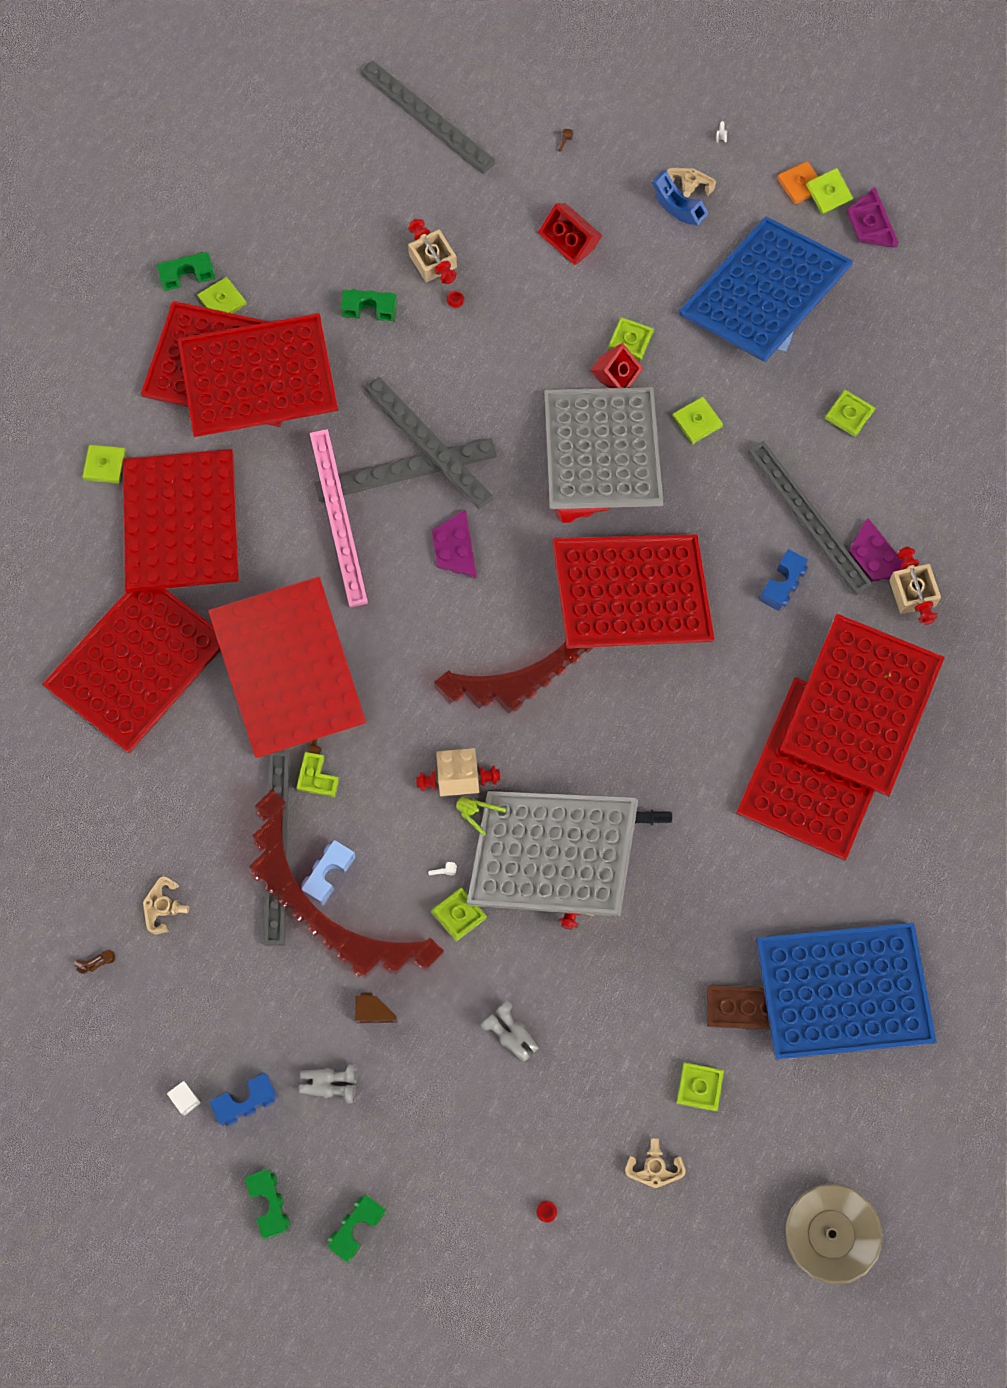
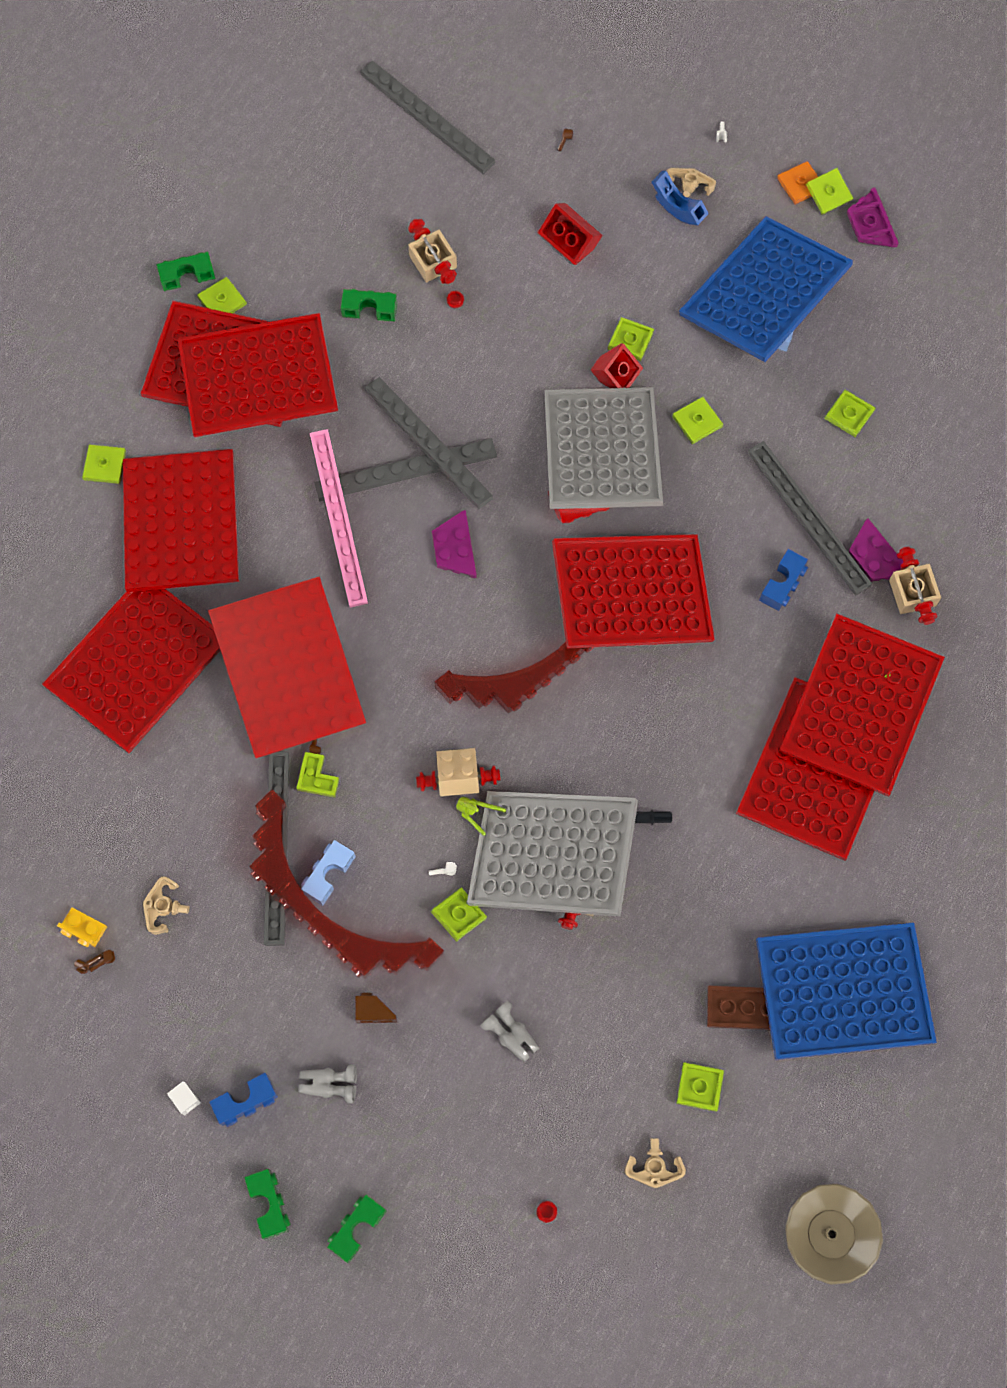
(82, 927): none -> yellow bracket

